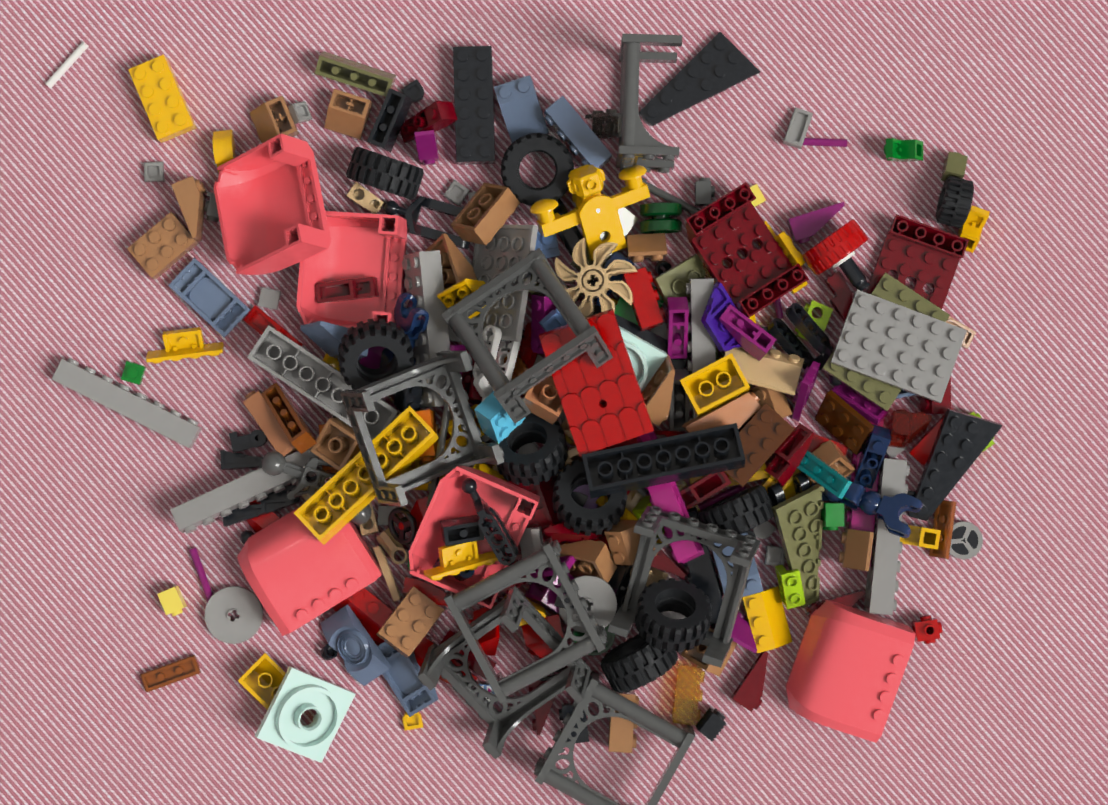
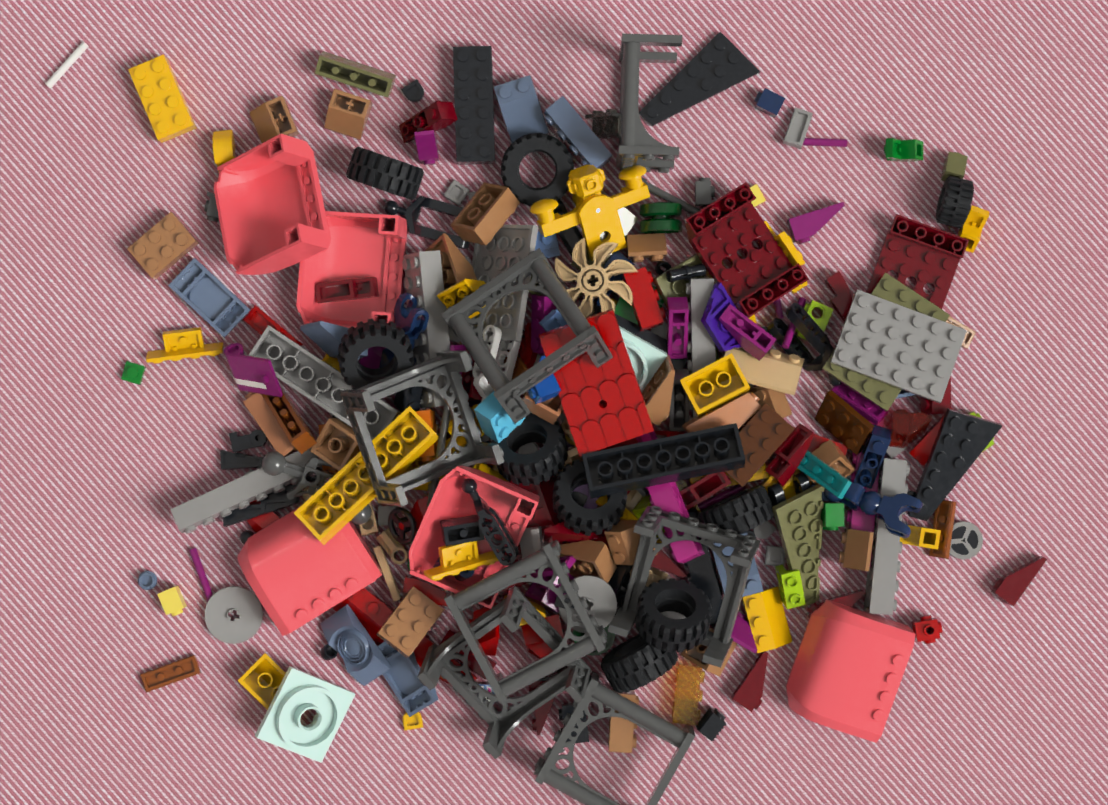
(127, 403): light grey brick -> none
(147, 580): none -> sand blue plate
(154, 172): light grey tile -> none
(191, 200): medium nougat slope -> none
(251, 372): none -> magenta door
(269, 298): light grey tile -> none
(300, 112): light grey tile -> none
(365, 198): tan leg -> none
(390, 120): black brick -> none
(545, 389): none -> blue slope
(685, 272): none -> black pin
(769, 102): none -> dark blue brick
(791, 329): none -> magenta bar
(804, 389): magenta wing -> none
(838, 251): red wheel -> none
(1014, 583): none -> dark red slope

